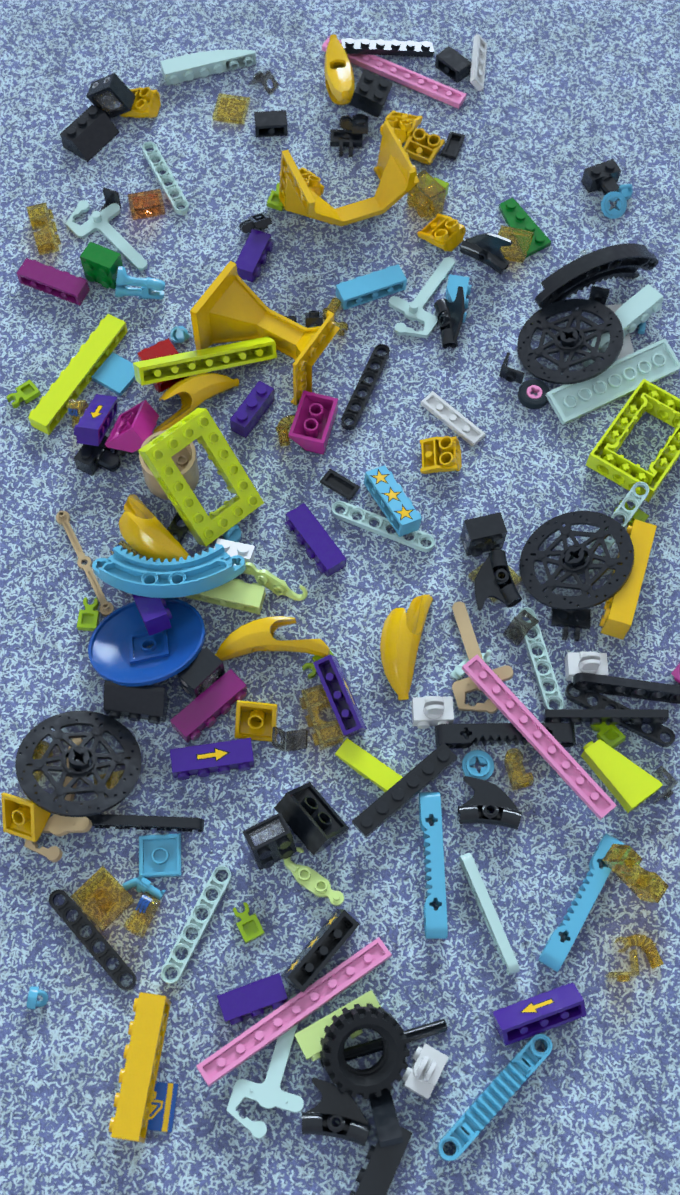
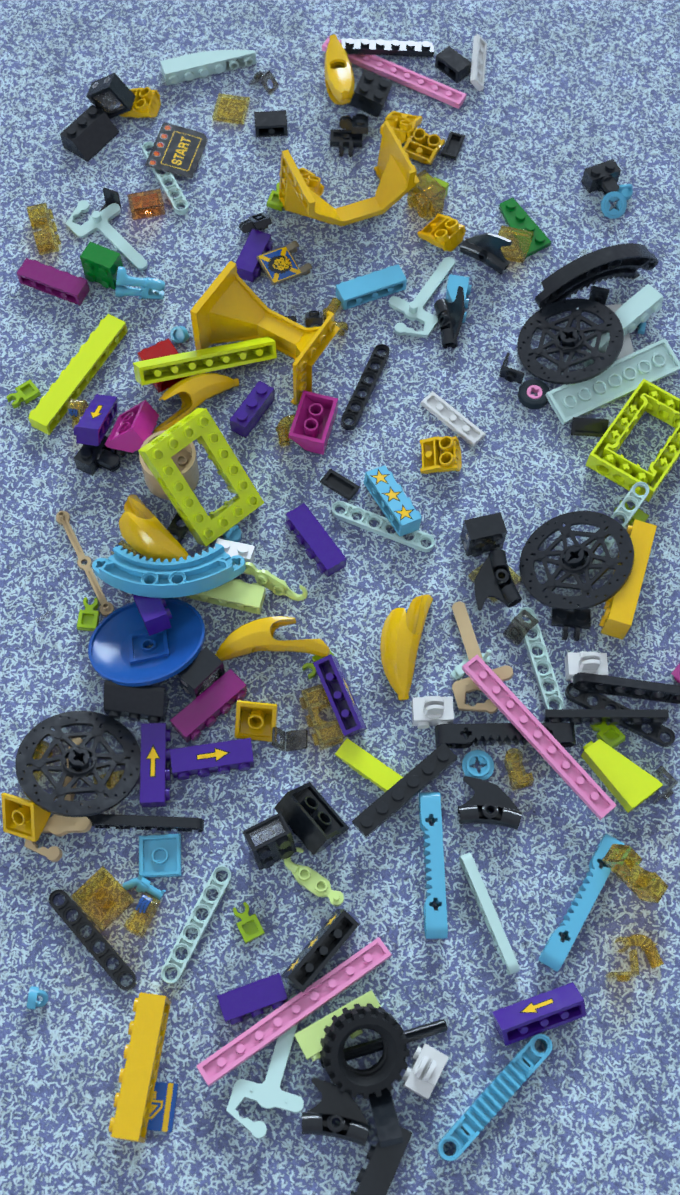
(115, 374): medium azure tile -> none
(153, 765): none -> dark purple brick
(177, 150): none -> black sticker
(280, 264): none -> flag
(589, 426): none -> black tile

